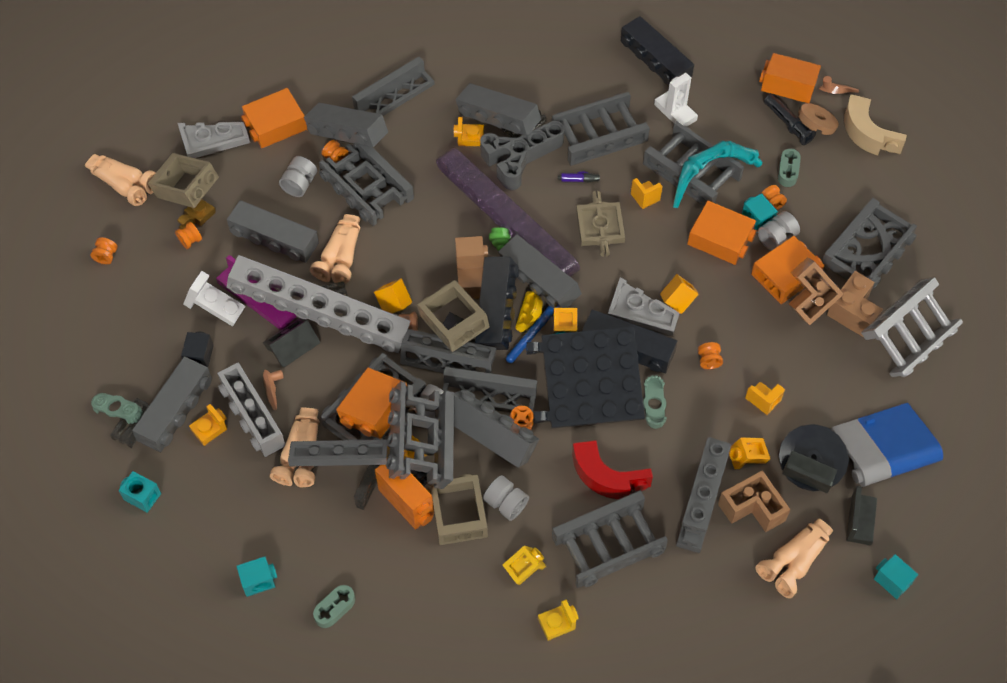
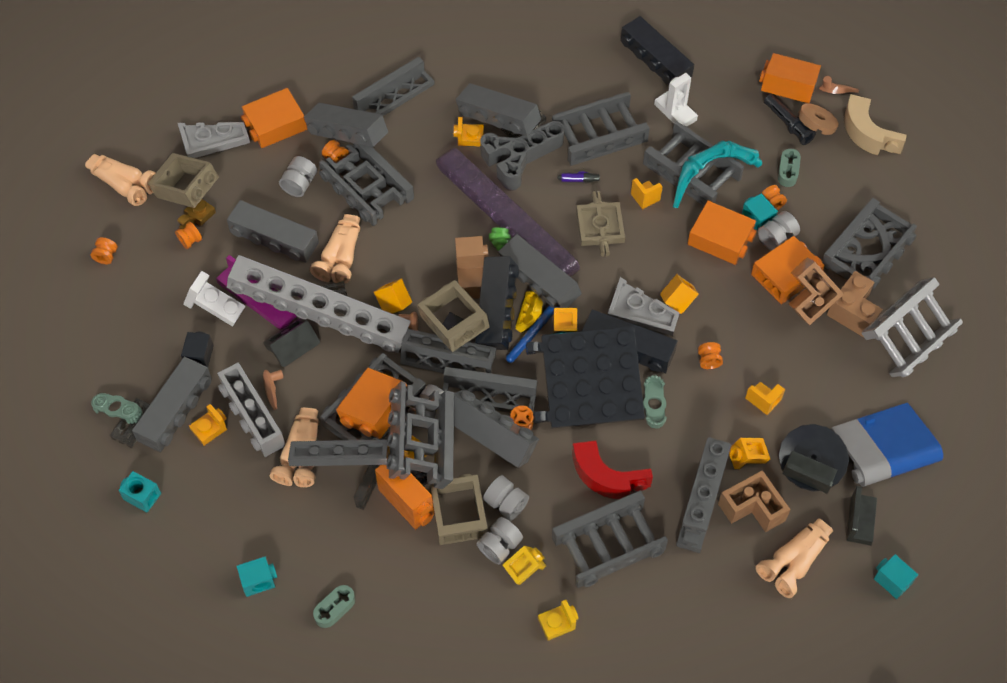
(503, 537): none -> light grey wheel

